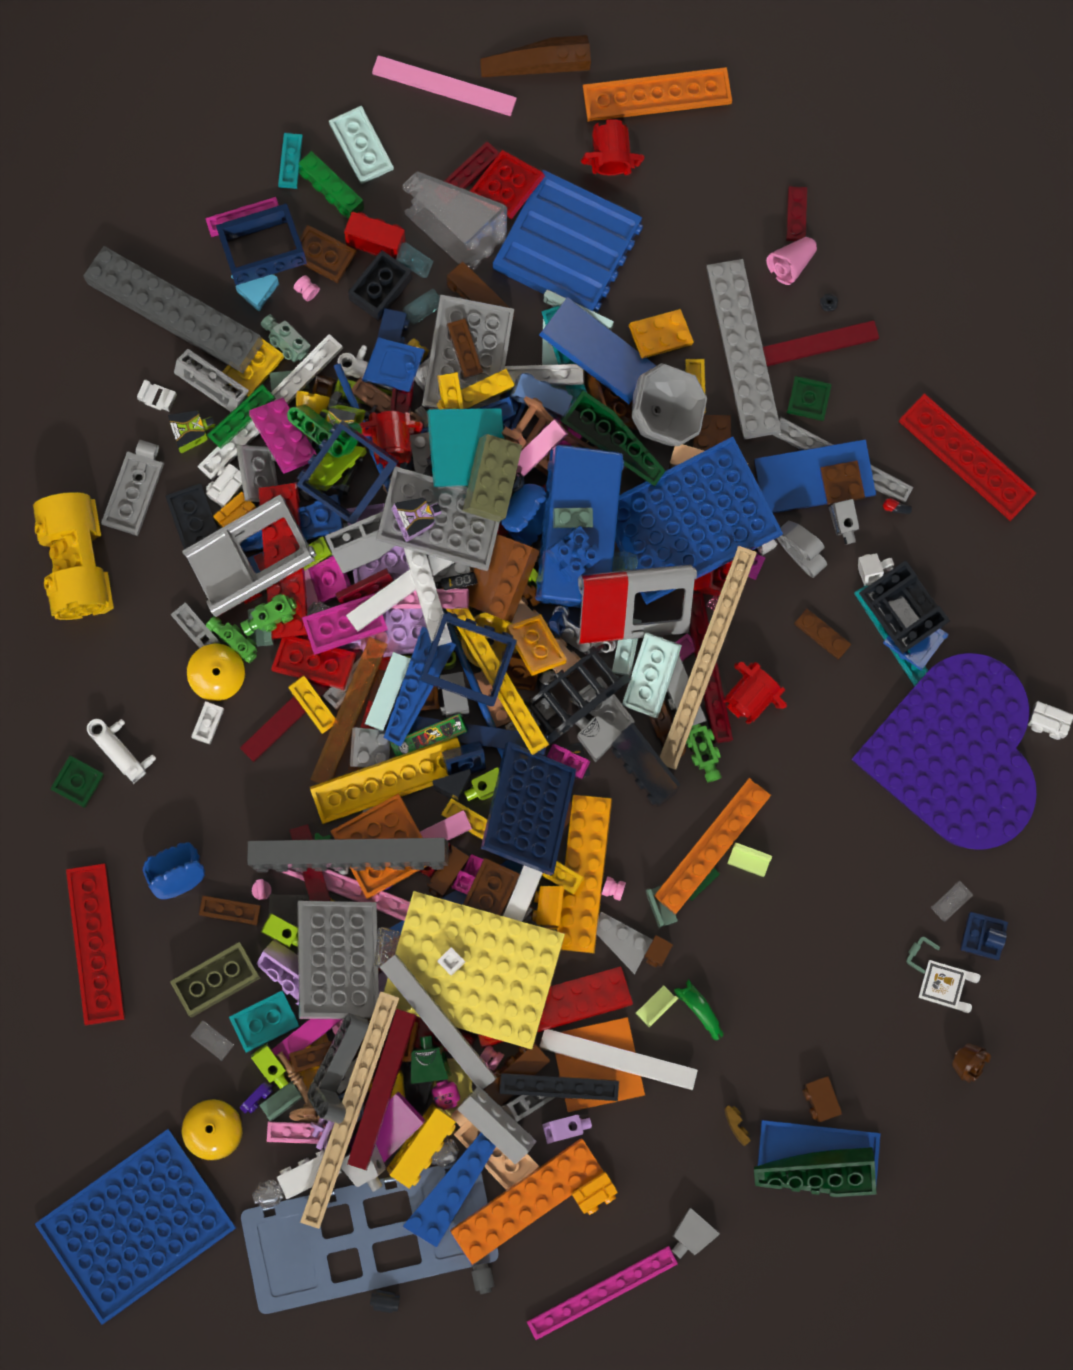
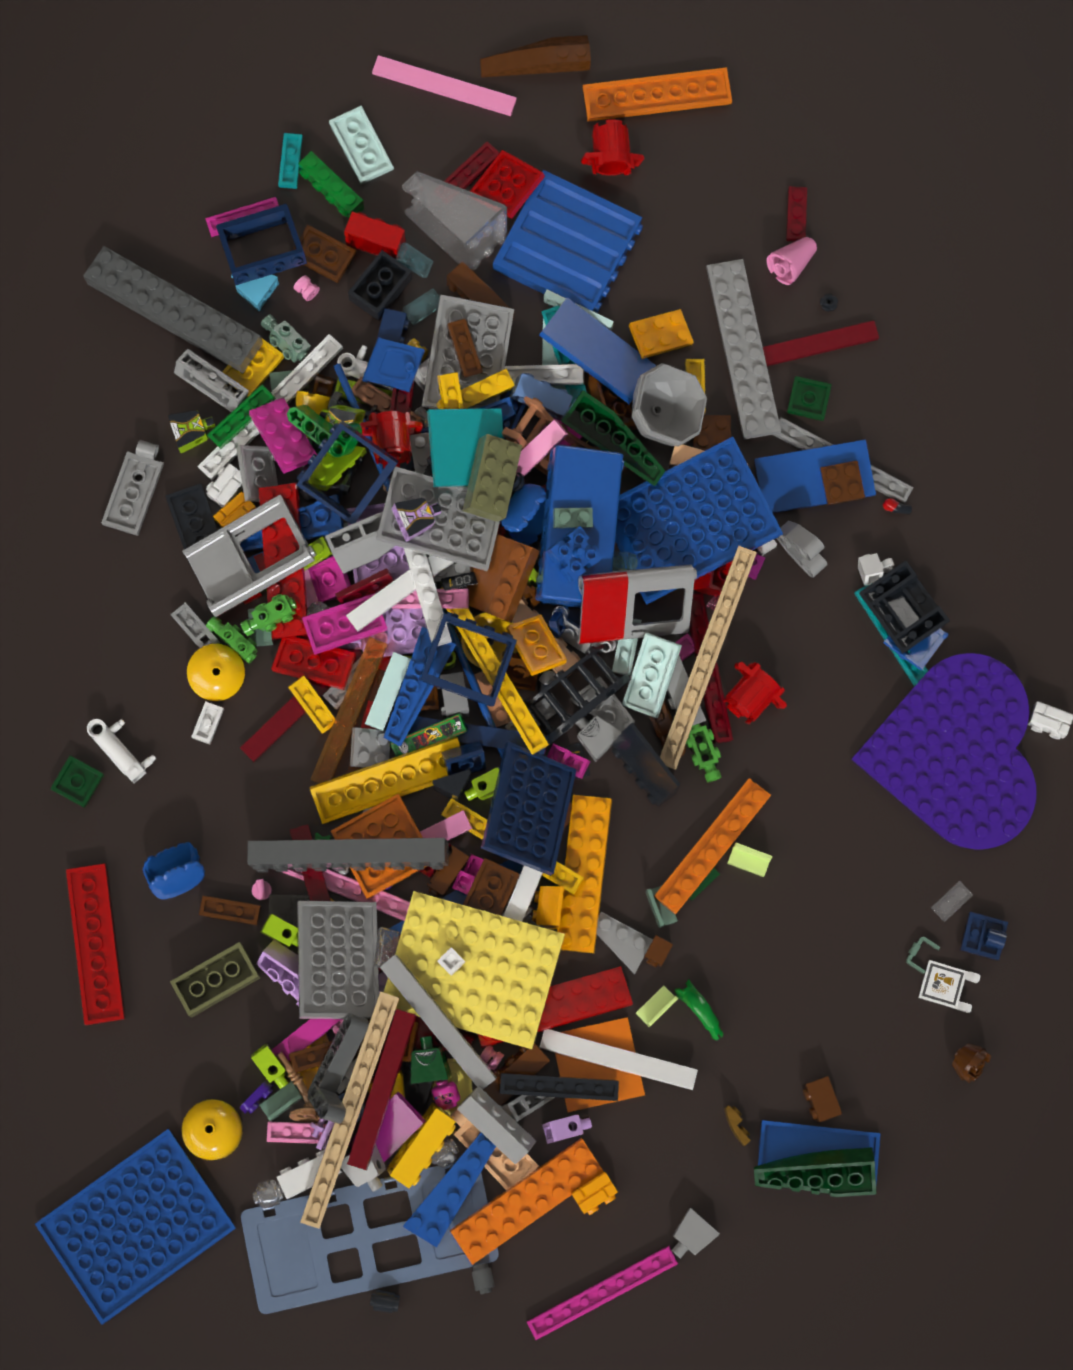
(68, 527): yellow cylinder -> none
(148, 392): white piece -> none
(212, 1040): clear plate -> none
(264, 1021): teal plate -> none
(613, 888): bright pink wheel -> none
(822, 634): reddish brown plate -> none
(845, 512): light grey torso -> none
(967, 457): red plate -> none

